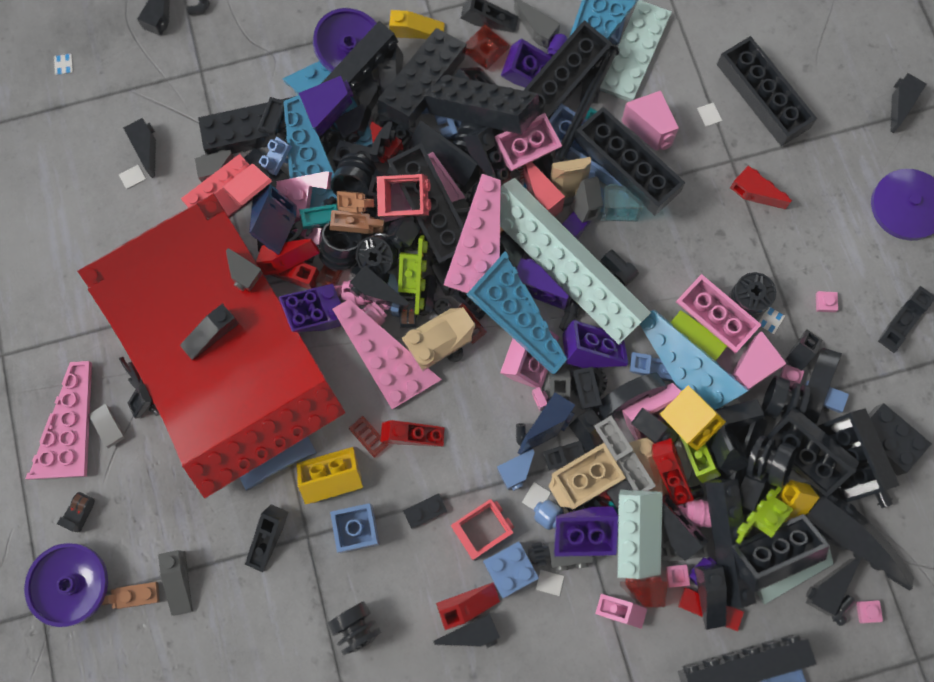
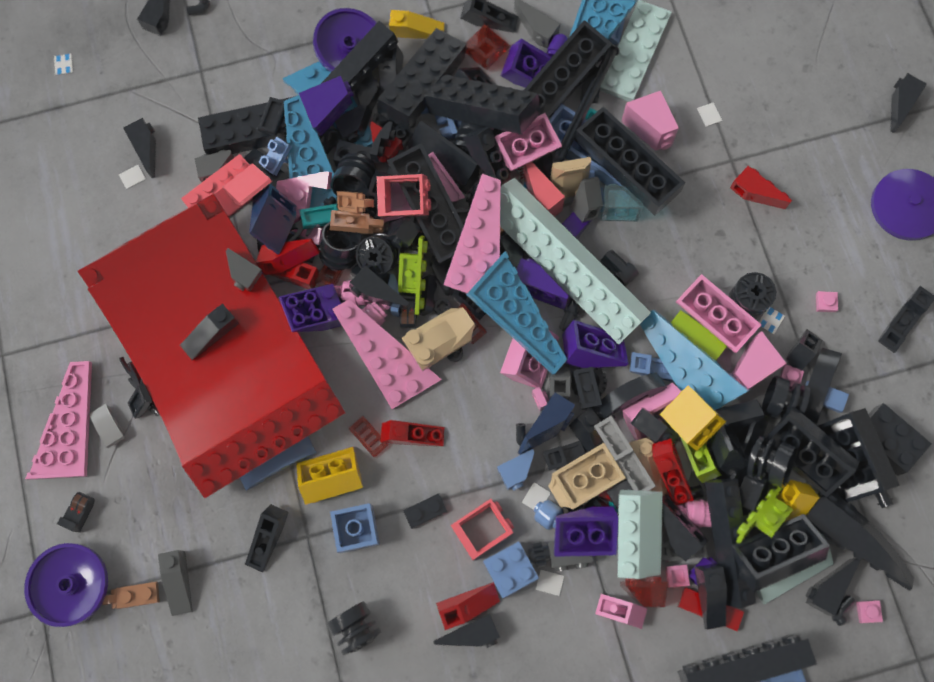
(766, 91): black brick -> none

